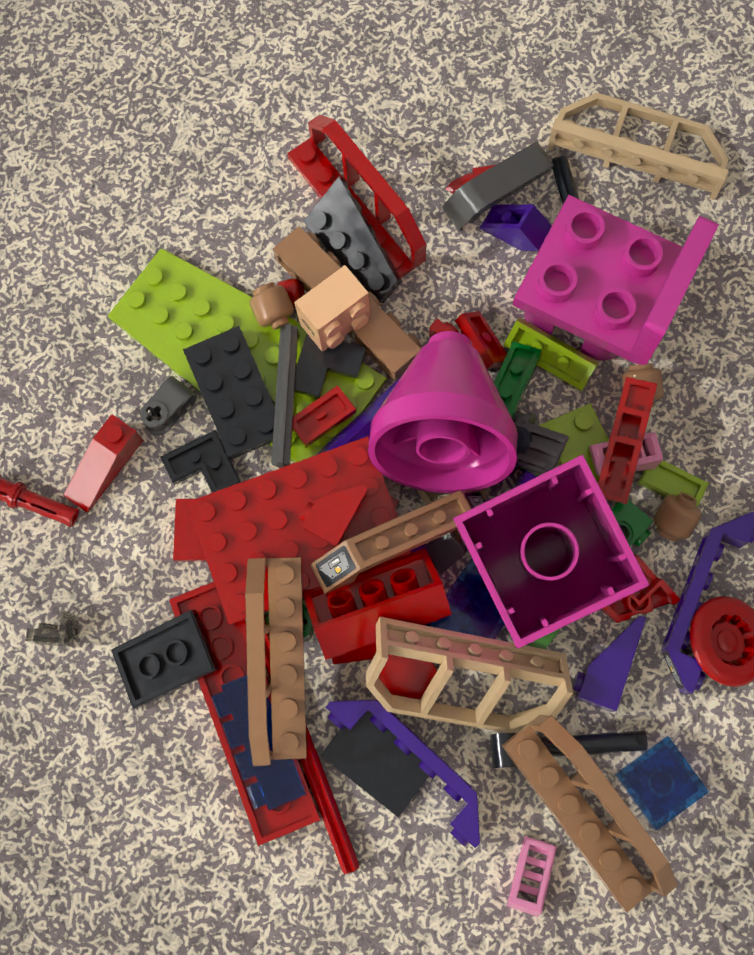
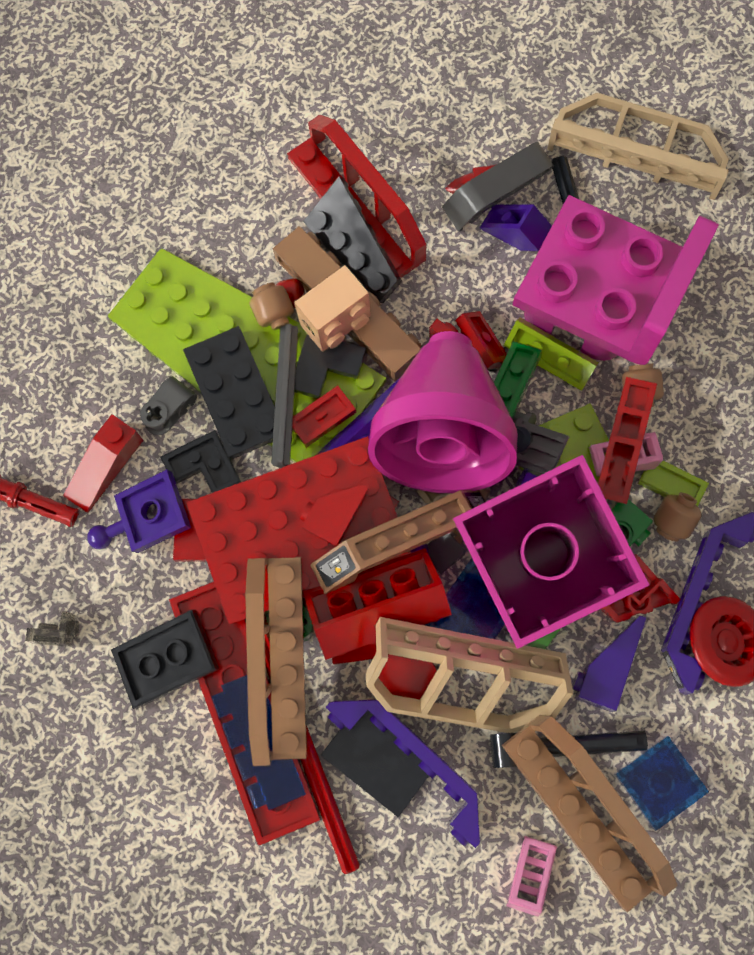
(133, 508): none -> dark purple plate

